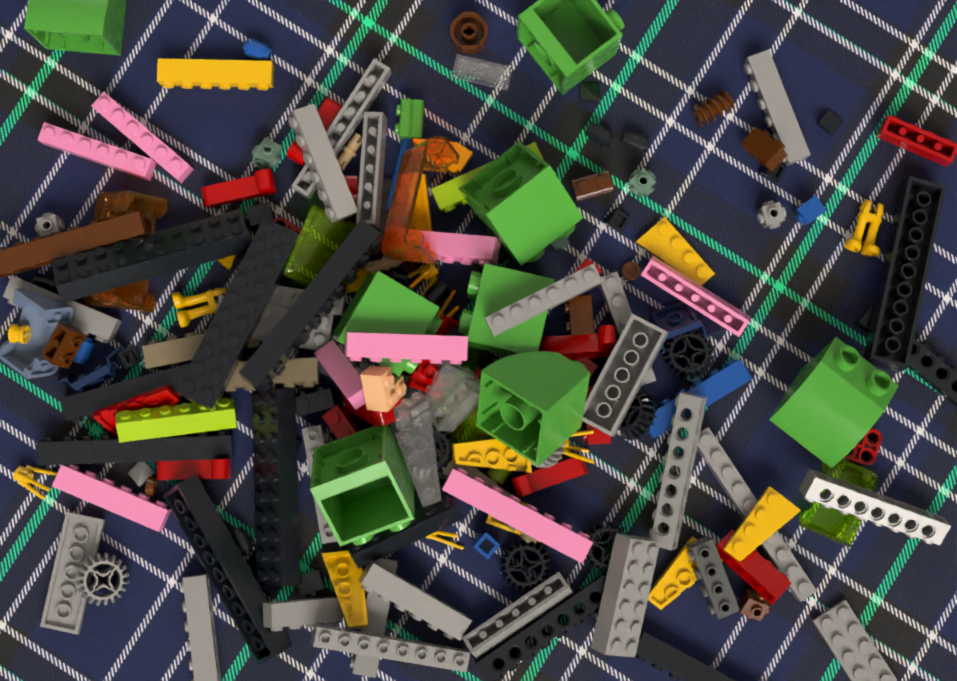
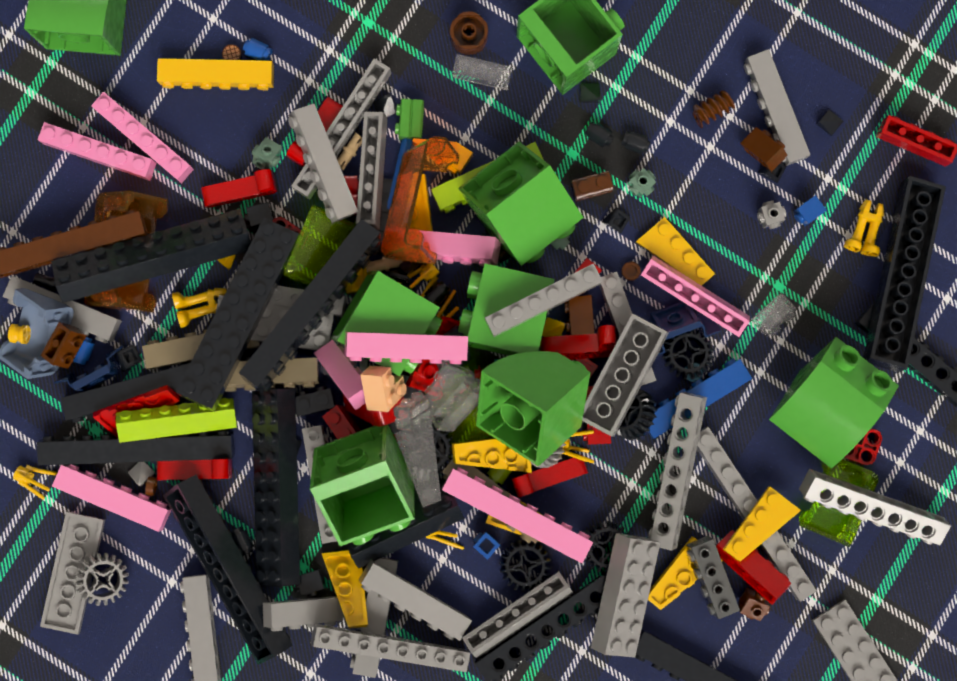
(55, 222): light grey brick -> none
(231, 52): none -> tile
(385, 105): none -> black slope
(553, 328): none -> yellow slope
(774, 314): none -> clear brick

